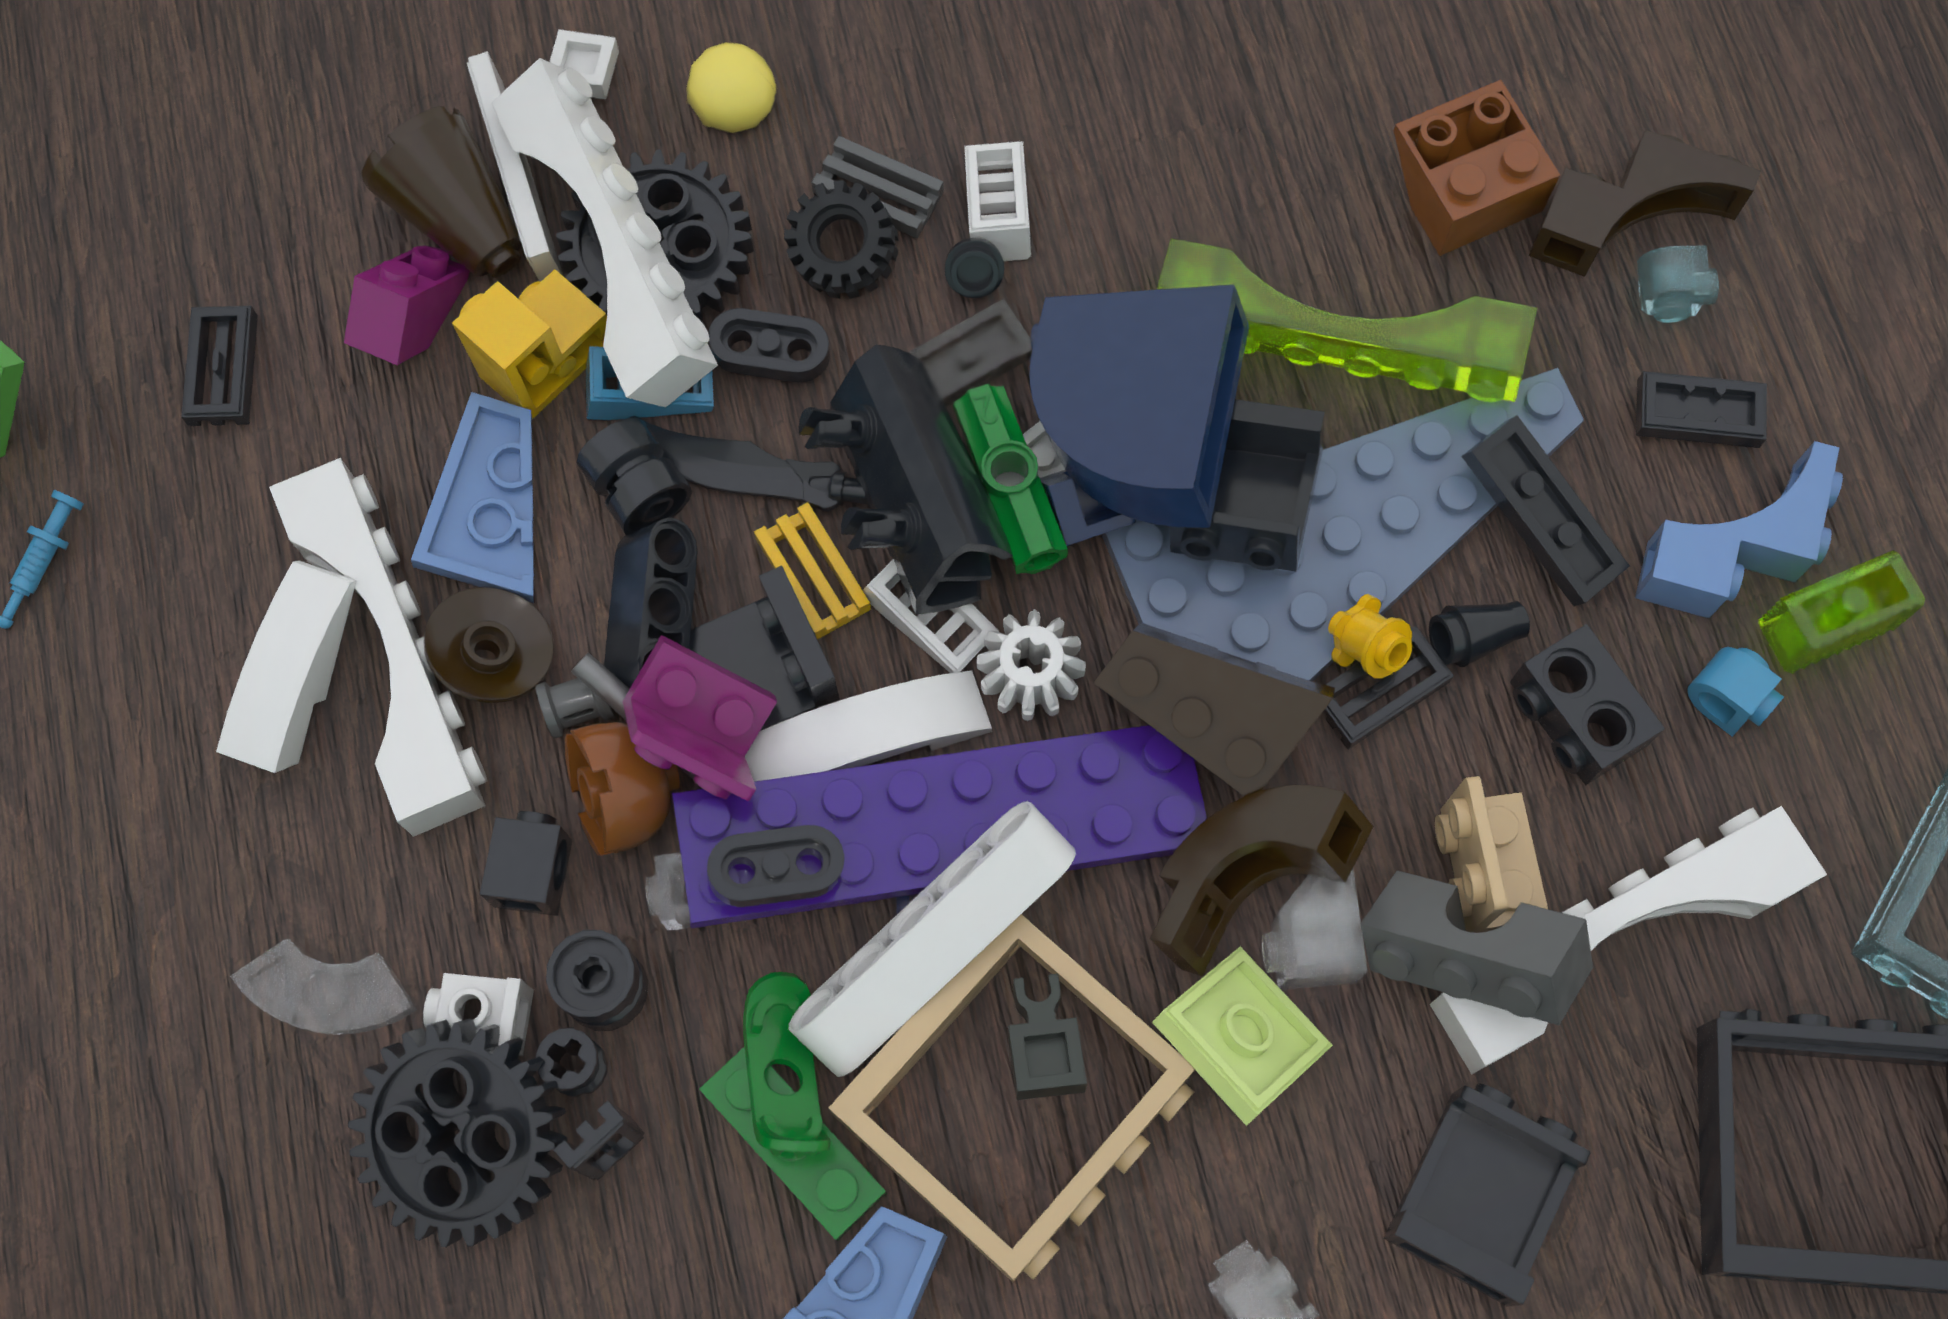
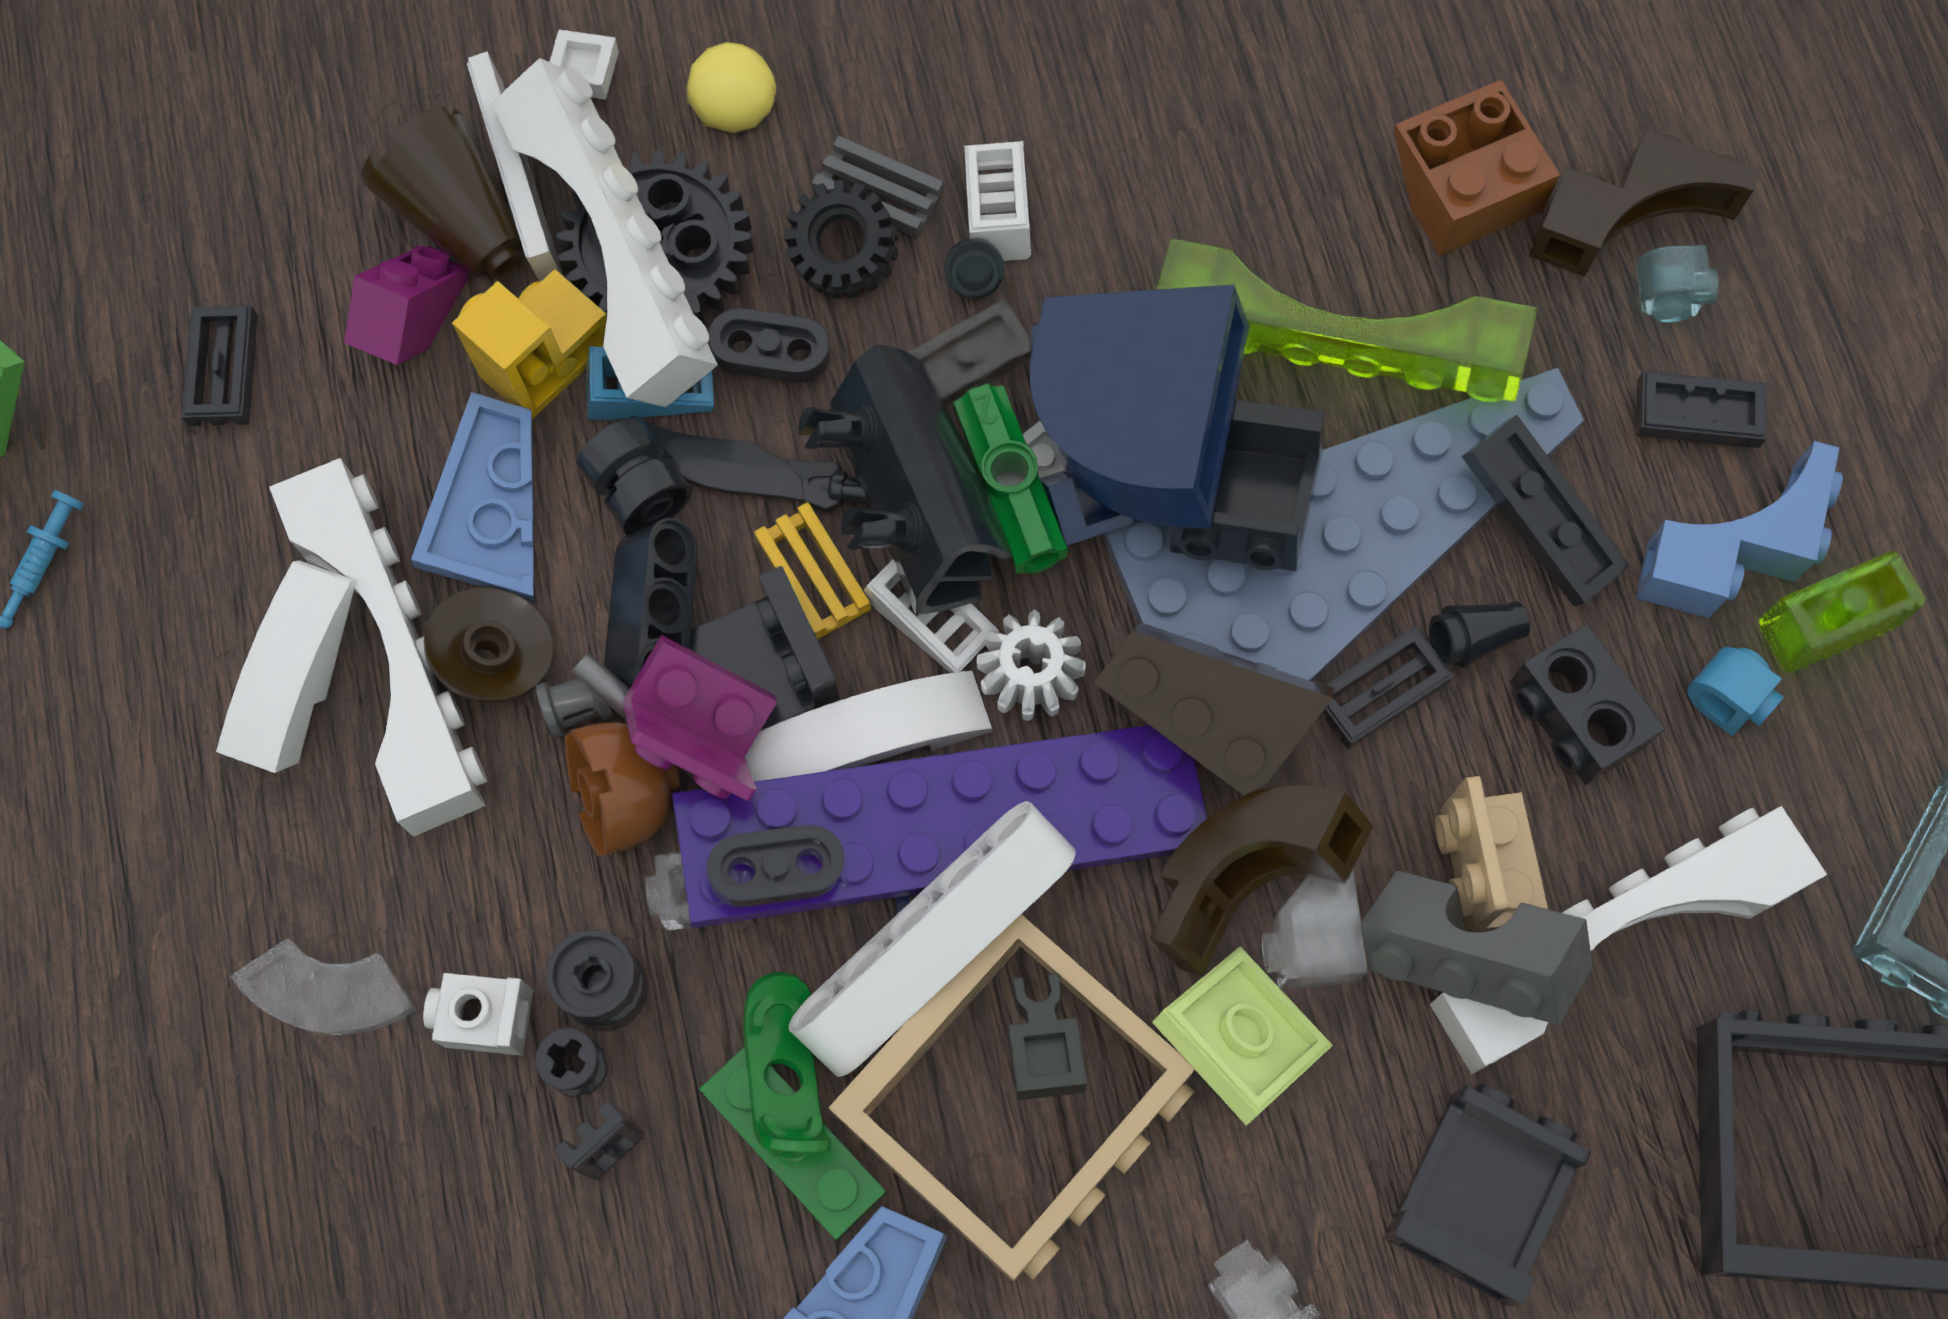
(416, 1171): black gear -> none
(526, 864): black brick -> none
(1370, 638): yellow brick -> none

